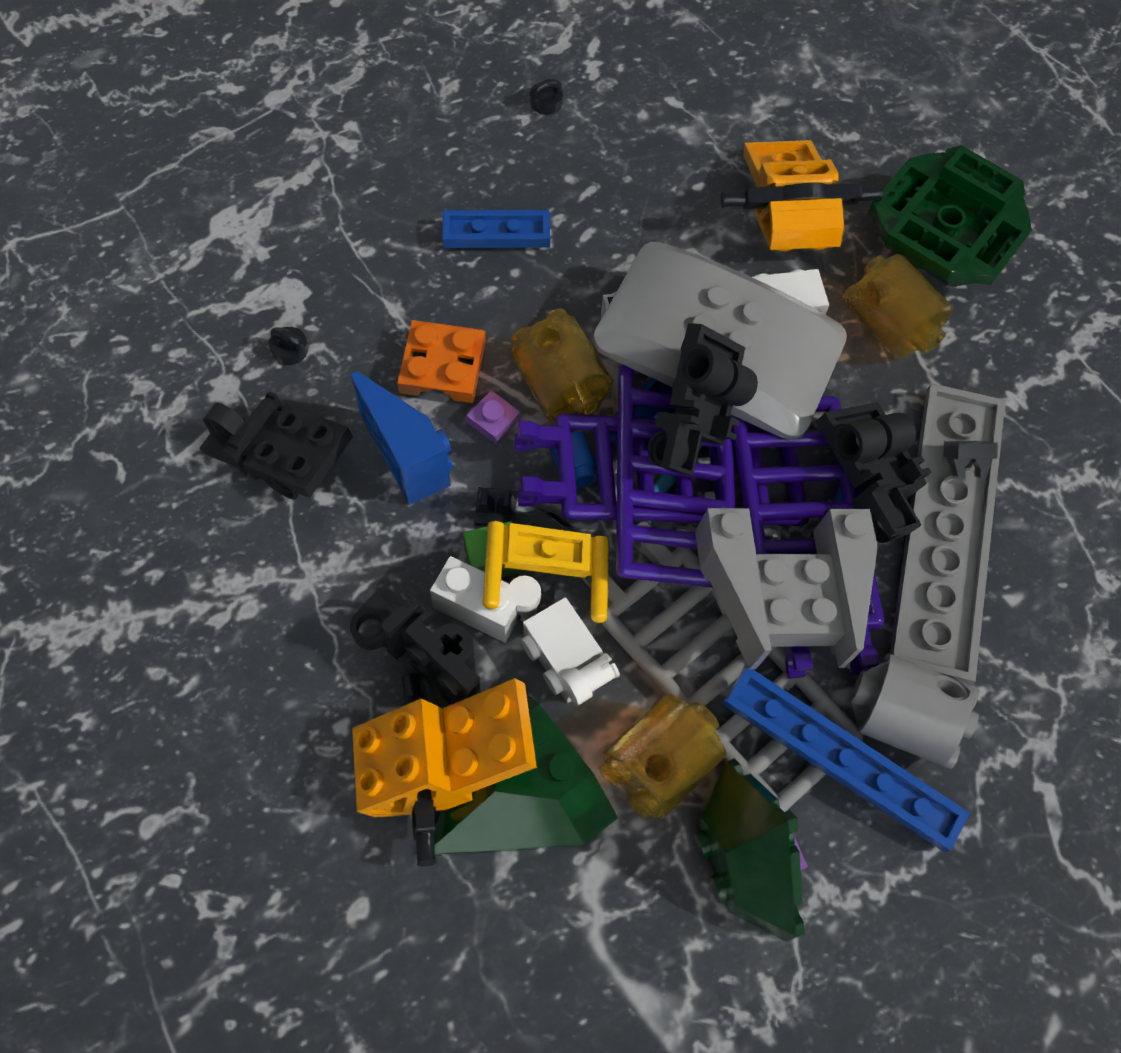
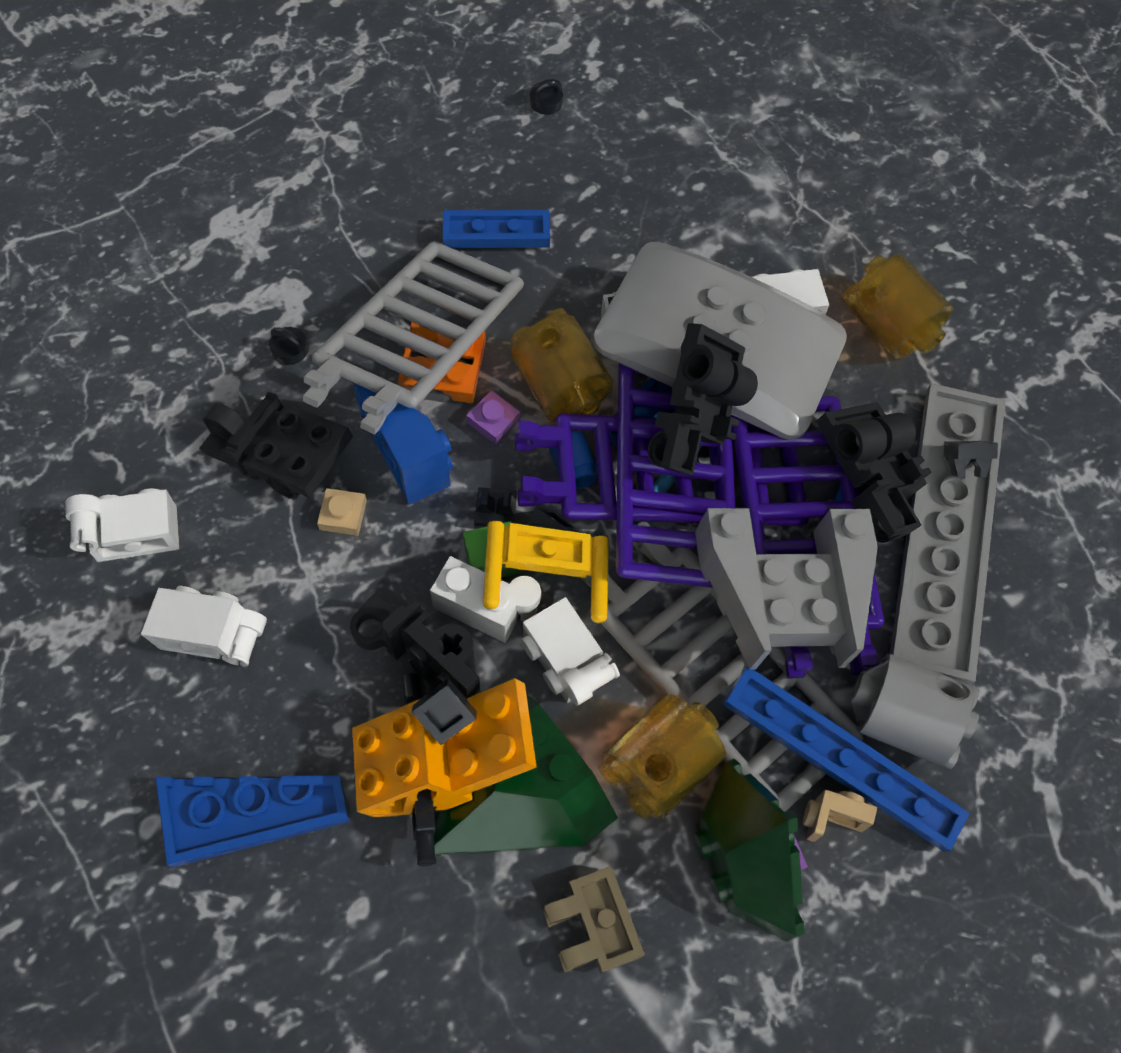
(123, 524): none -> white hinge
(203, 625): none -> white hinge
(232, 814): none -> blue wing
(342, 512): none -> tan plate
(390, 394): none -> light grey bar
(444, 711): none -> black tile
(604, 919): none -> dark tan plate
(797, 195): light orange piece -> none
(842, 809): none -> tan bracket
(954, 216): dark green piece -> none

